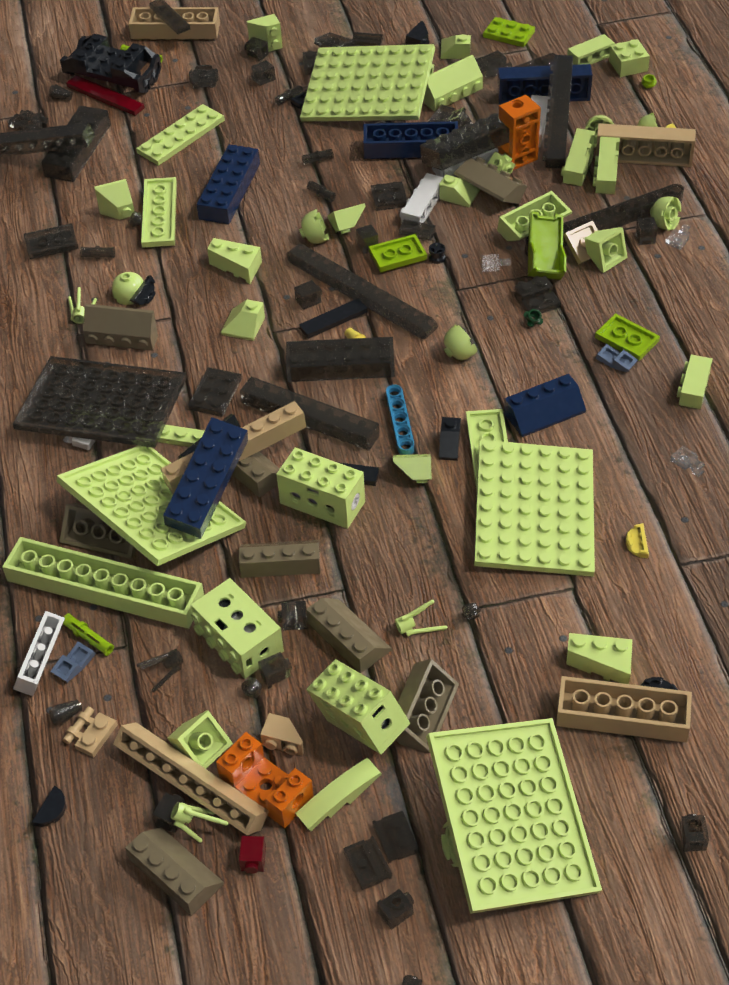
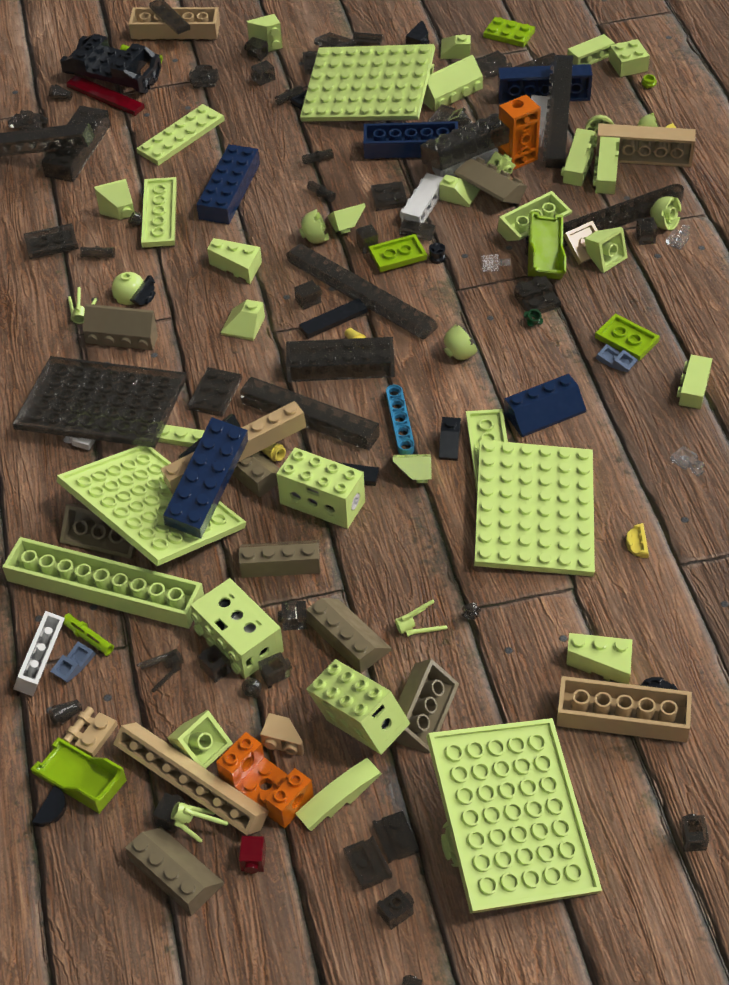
(79, 775): none -> lime piece
(214, 670): none -> clear smoke brick
(275, 452): none -> light yellow cone

